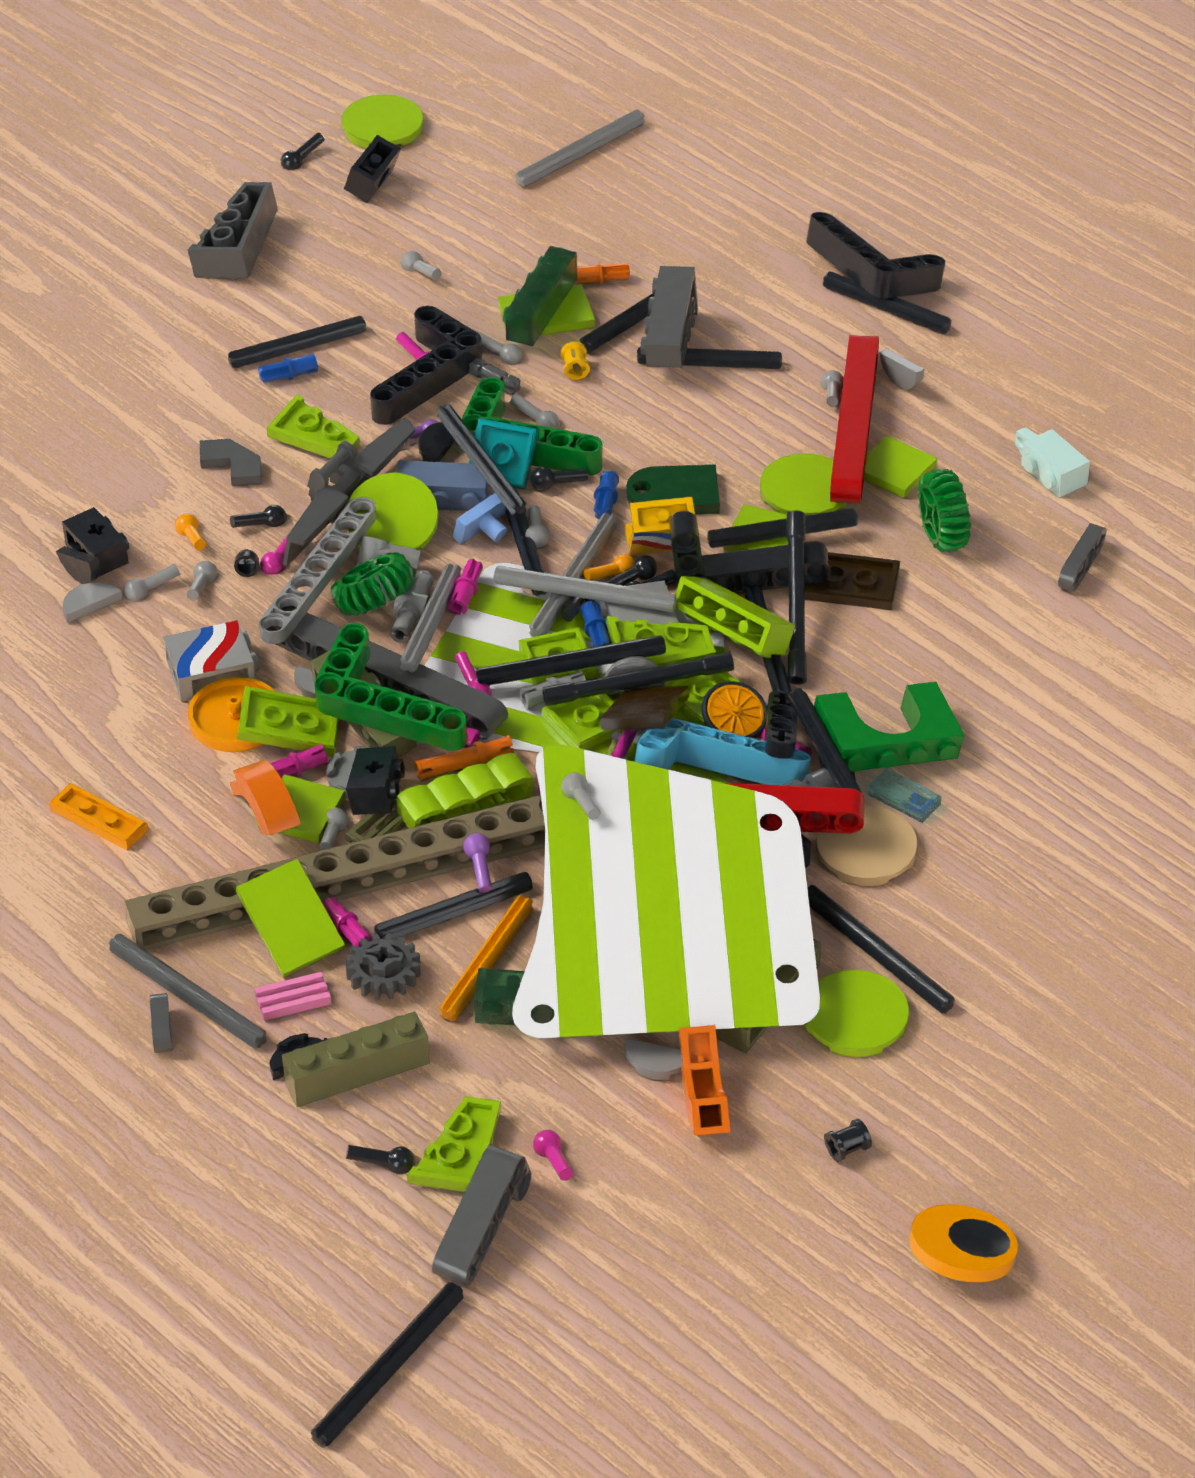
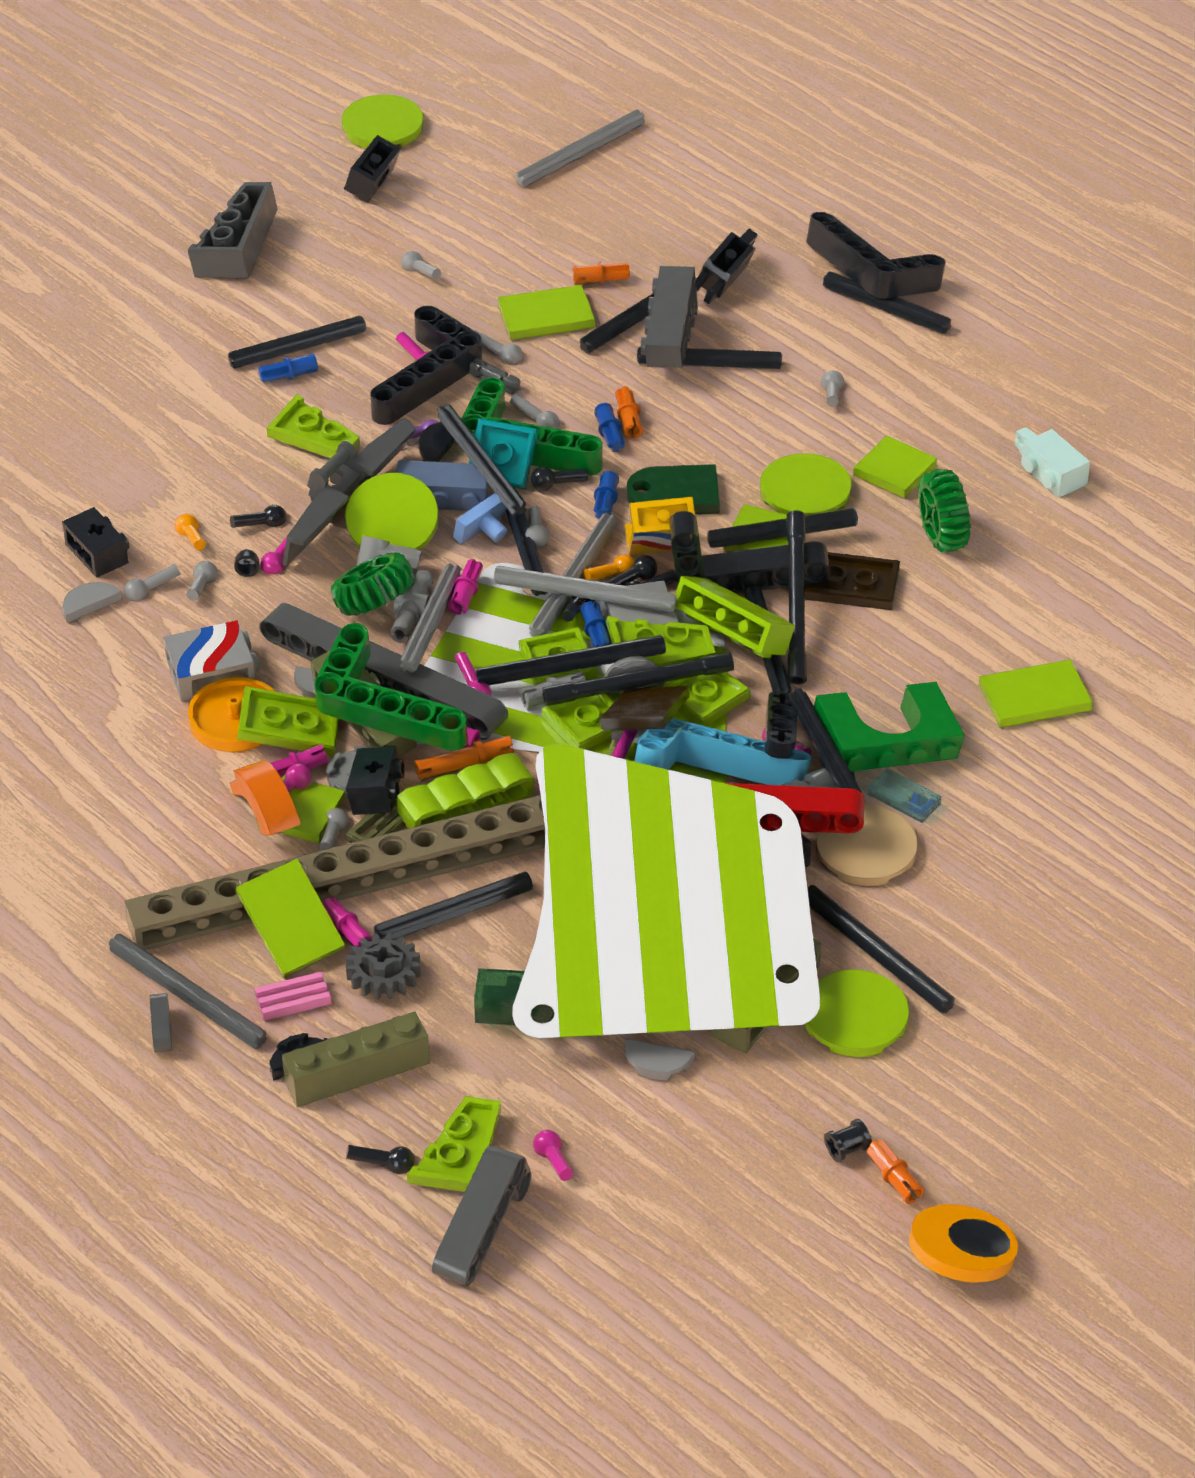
(79, 564): black tile -> none
(99, 816): light orange tile -> none
(243, 463): dark grey tile -> none
(293, 159): black bar -> none
(297, 777): none -> dark pink bar
(317, 580): light grey beam -> none
(386, 1365): black axle -> none
(477, 848): medium lavender bar -> none
(486, 957): light orange axle -> none
(540, 296): clear green brick -> none
(570, 362): yellow bush -> none
(576, 787): light grey bar -> none
(609, 426): none -> blue axle
(628, 412): none -> orange axle
(702, 1081): orange arch -> none
(726, 264): none -> black hinge
(735, 709): light orange wheel -> none
(854, 419): red beam -> none
(894, 1170): none -> orange axle
(900, 370): light grey tile -> none
(1035, 693): none -> lime tile
(1082, 557): dark grey beam -> none

